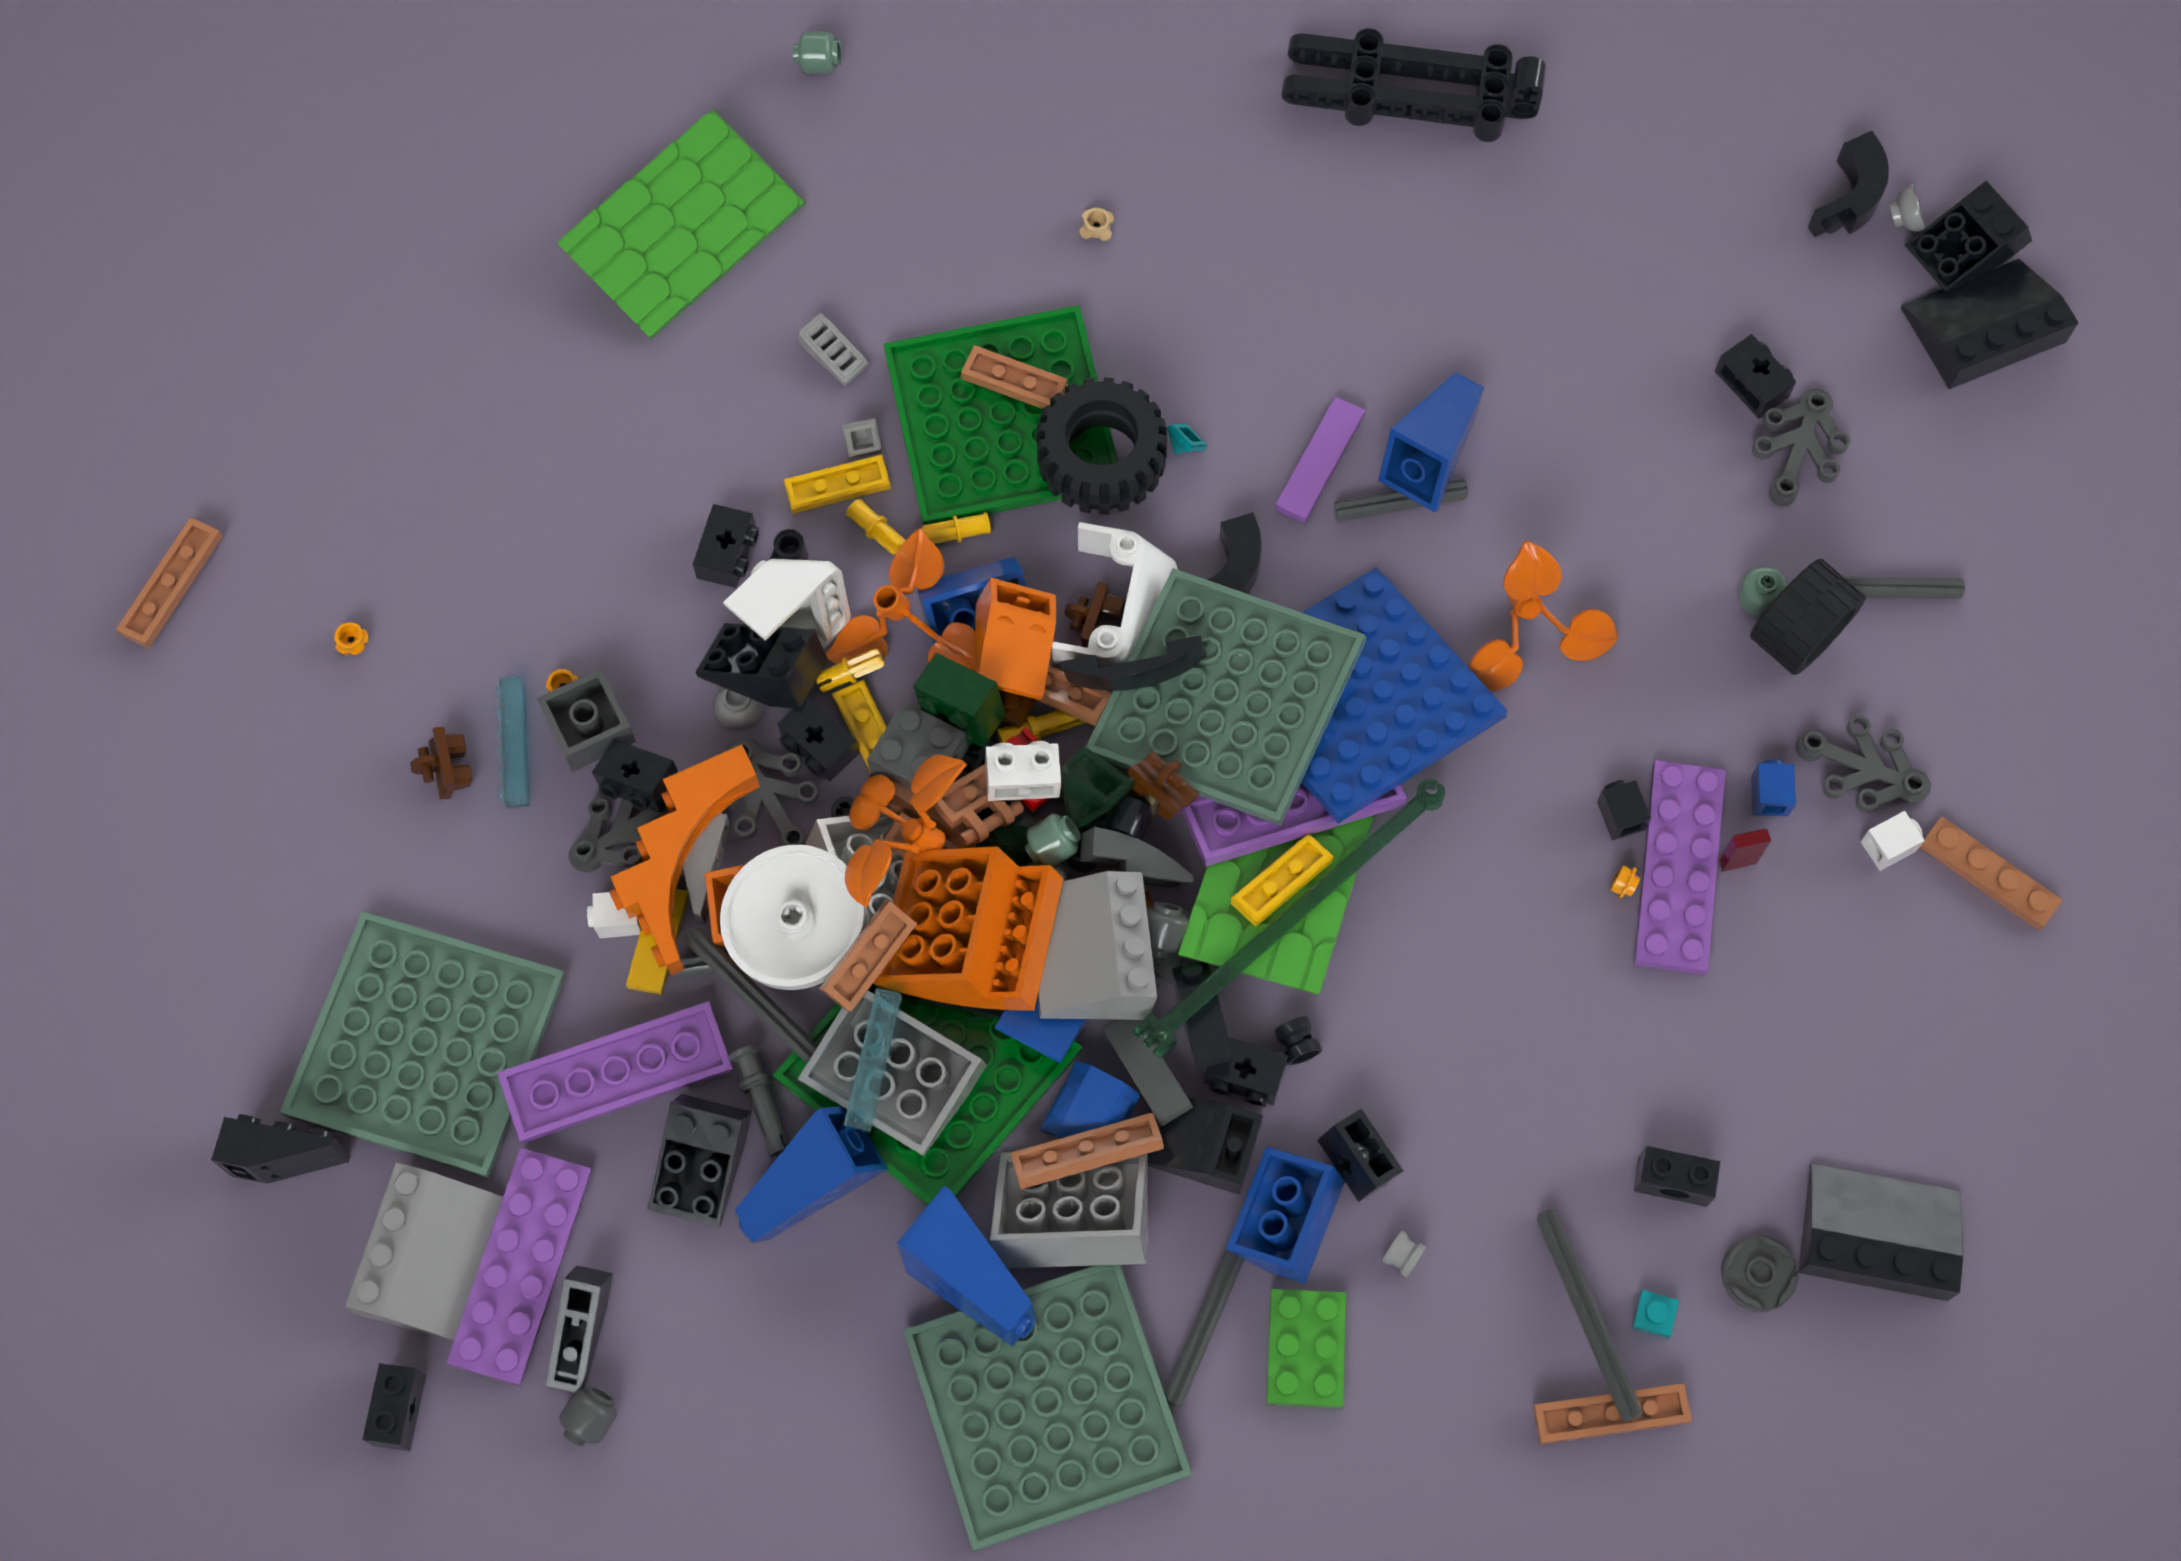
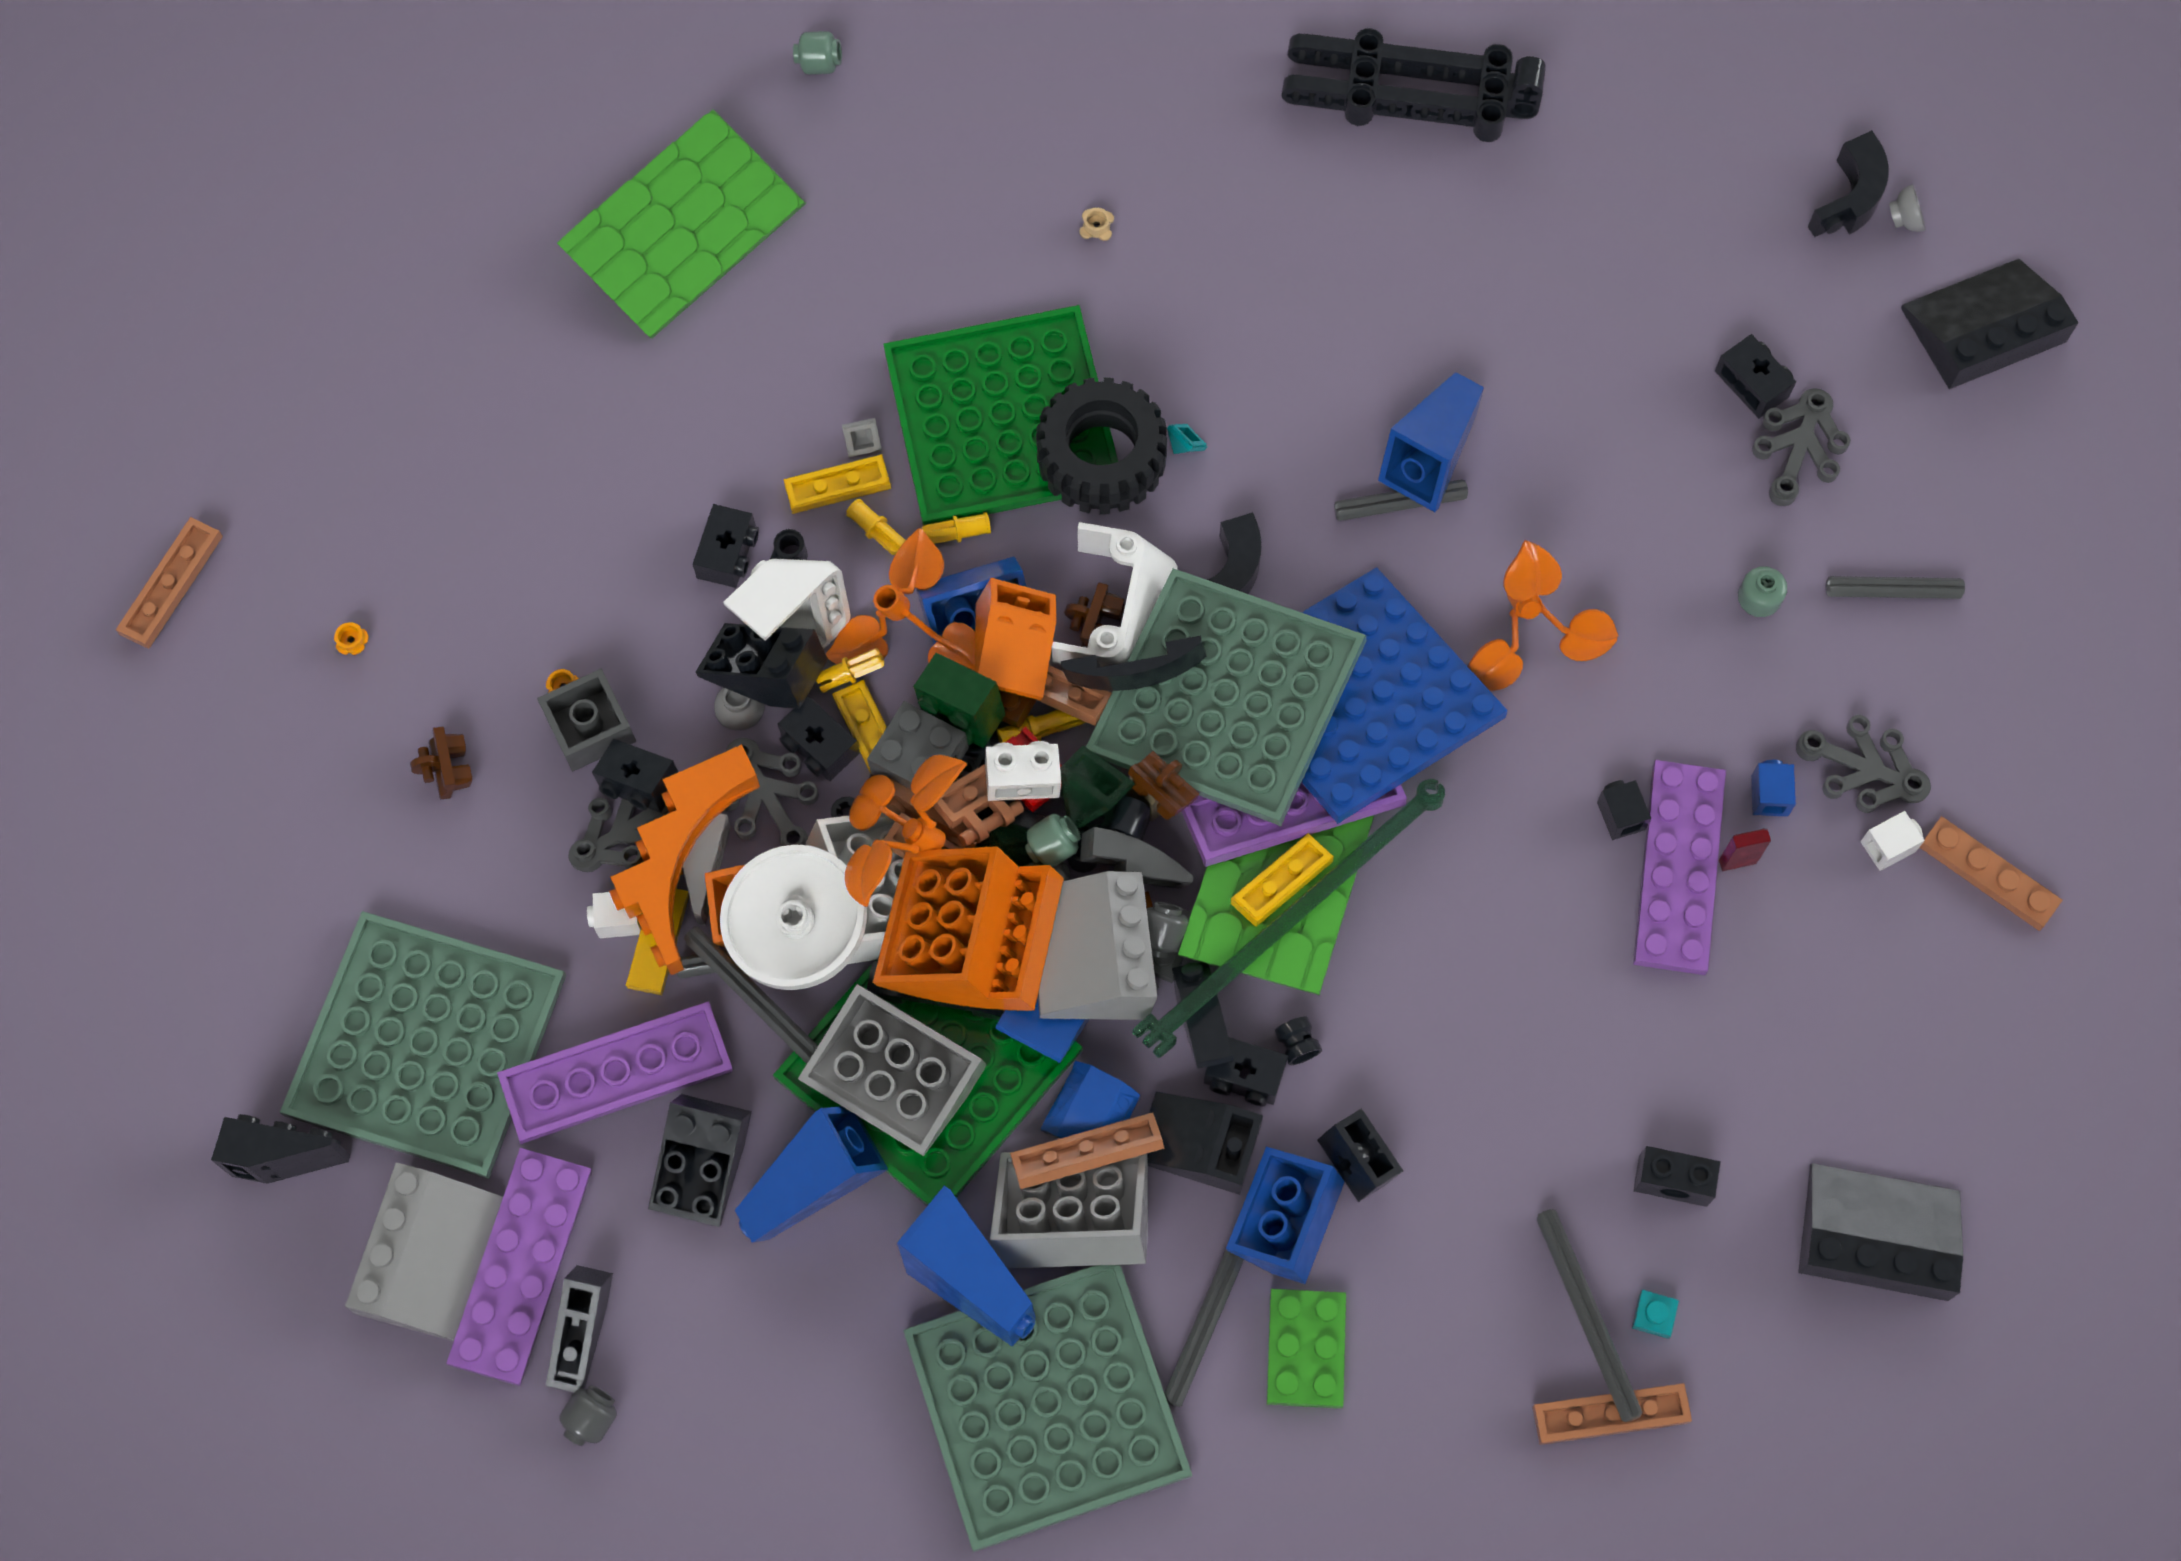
(394, 1407): black brick -> none
(513, 742): clear light blue piece -> none
(756, 1084): dark grey pin -> none
(820, 332): light grey slope -> none
(868, 956): nougat plate -> none
(873, 1060): clear light blue piece -> none
(1012, 377): nougat plate -> none
(1148, 1071): dark grey slope -> none
(1319, 460): medium lavender tile -> none
(1404, 1254): light grey wheel -> none
(1625, 881): light orange plate -> none
(1759, 1273): dark grey tile -> none
(1807, 616): black tyre -> none
(1970, 238): black slope -> none

